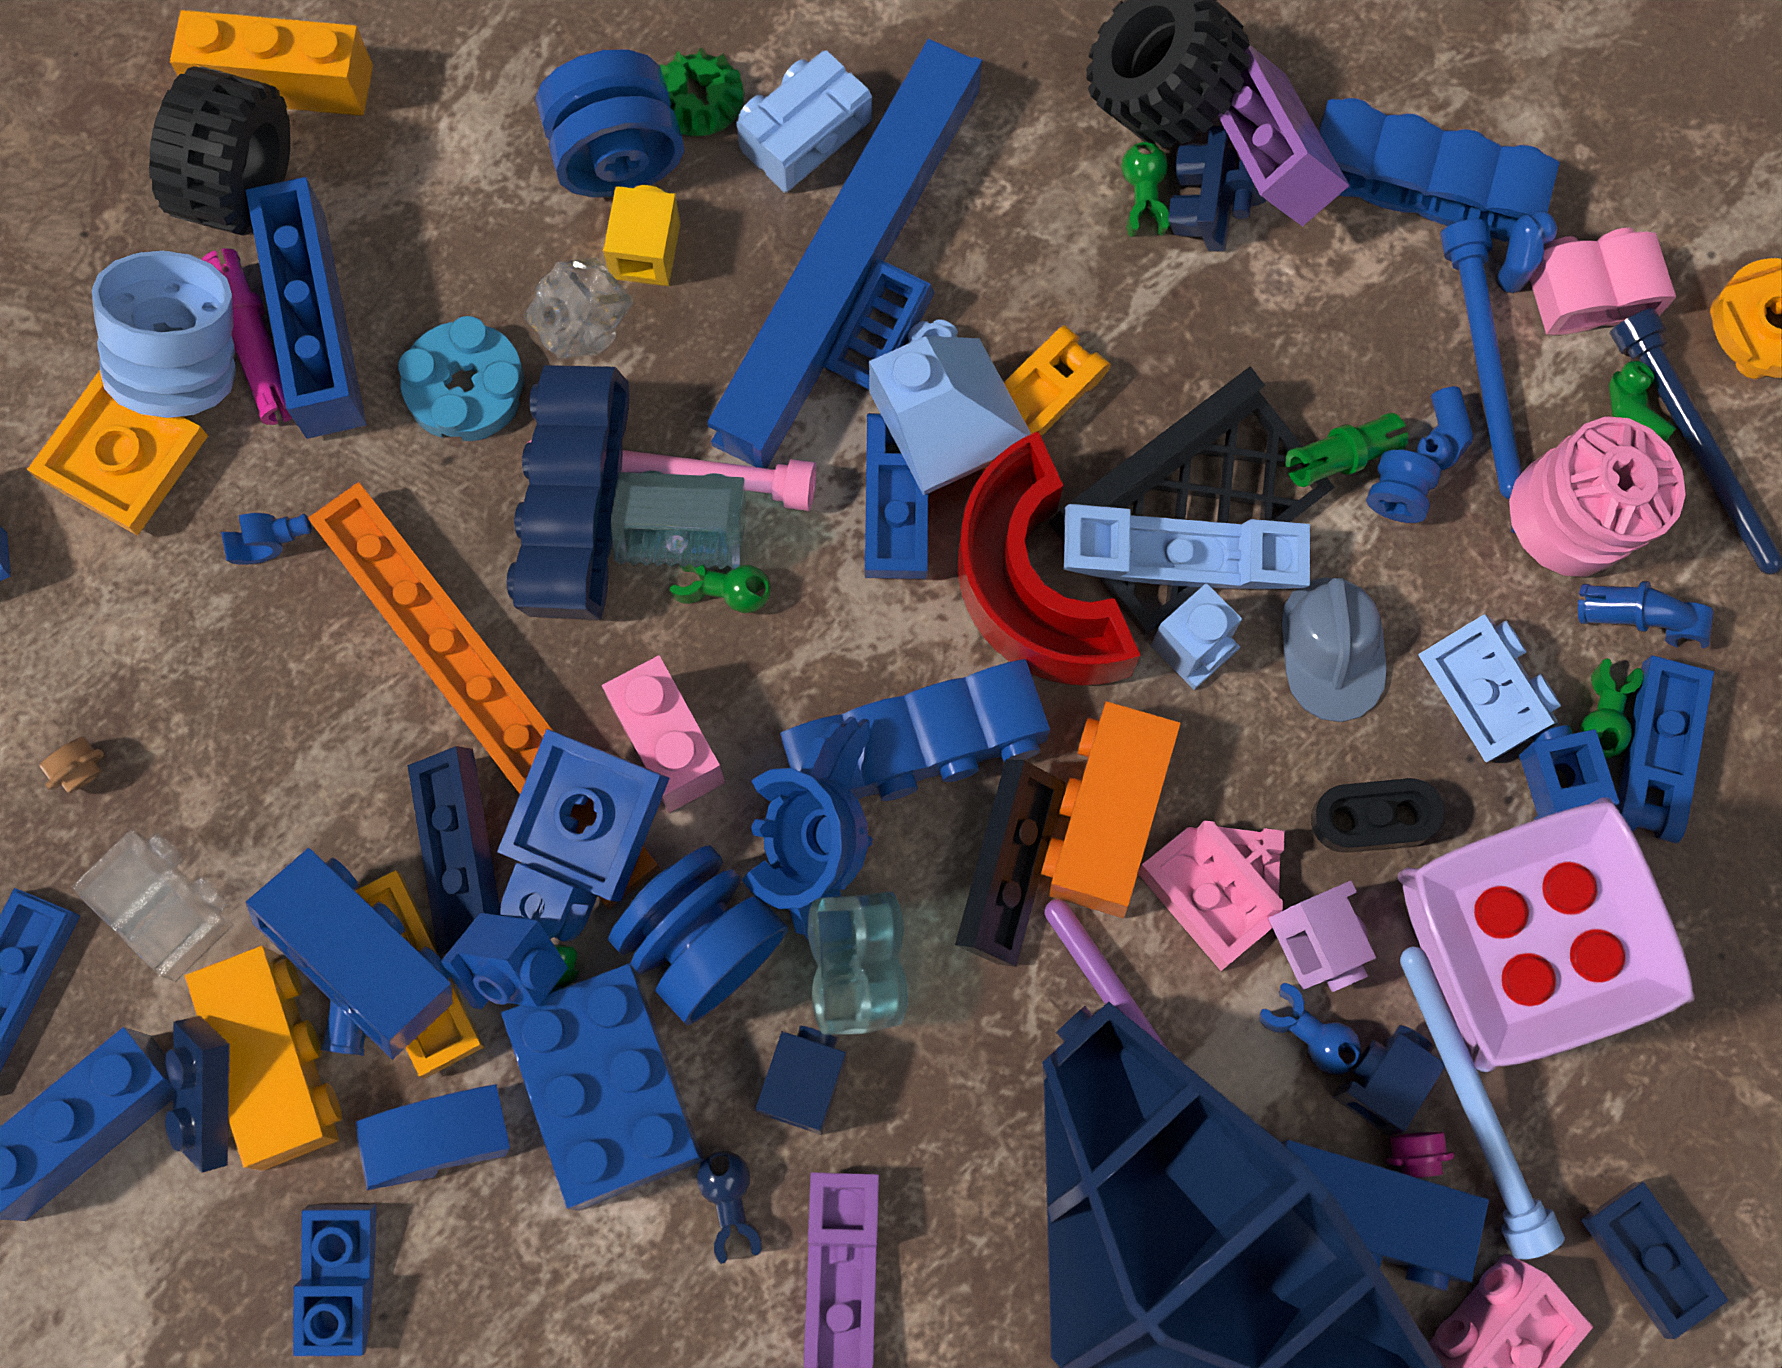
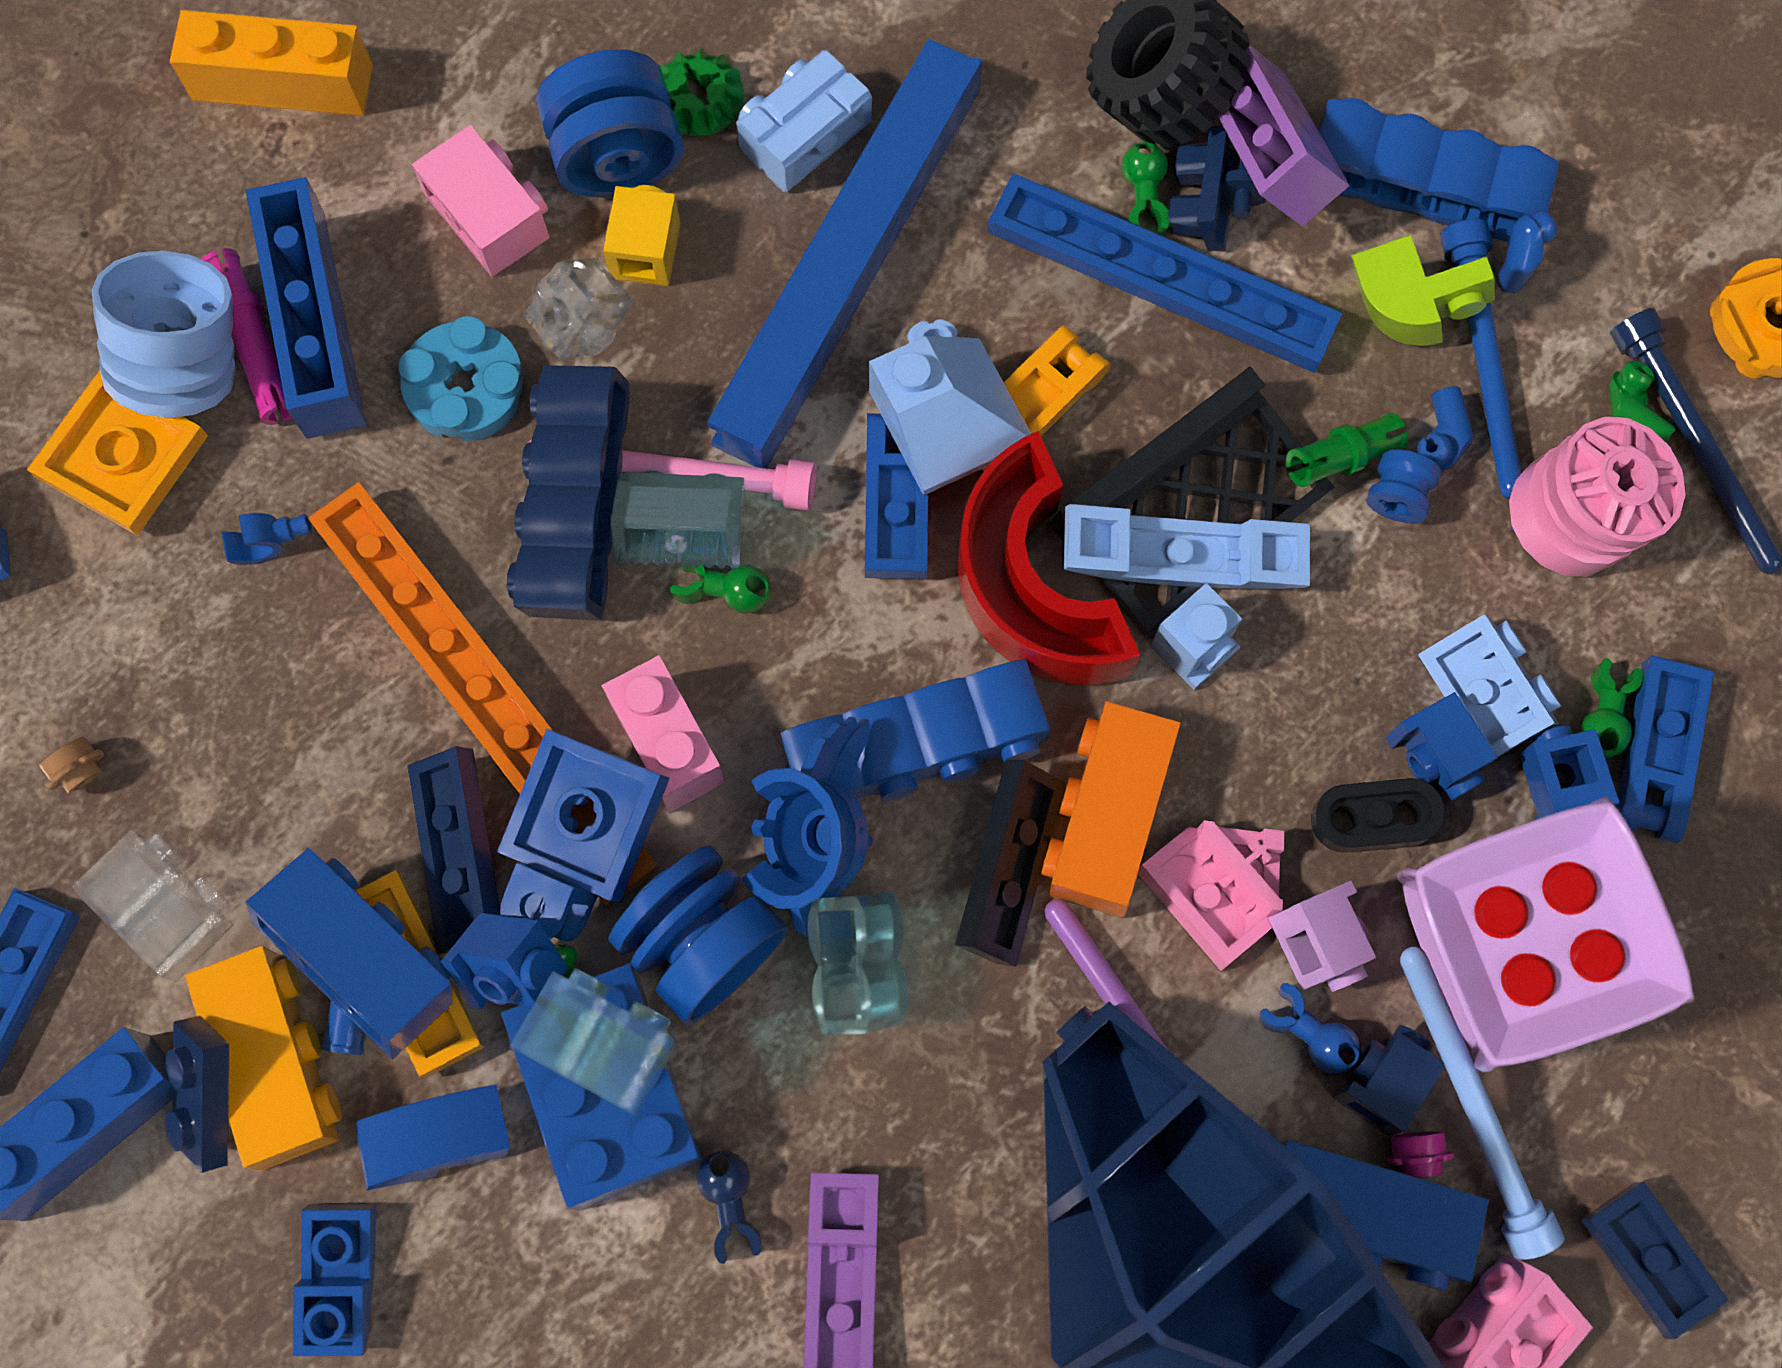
(215, 143): black tyre -> none
(482, 199): none -> bright pink brick
(596, 1041): none -> clear light blue brick
(802, 1079): dark blue brick -> none
(880, 278): blue slope -> none
(1164, 272): none -> blue plate
(1334, 649): sand blue piece -> none
(1411, 305): none -> lime brick
(1444, 747): none -> blue brick
(1600, 281): bright pink brick -> none
(1646, 608): blue piece -> none

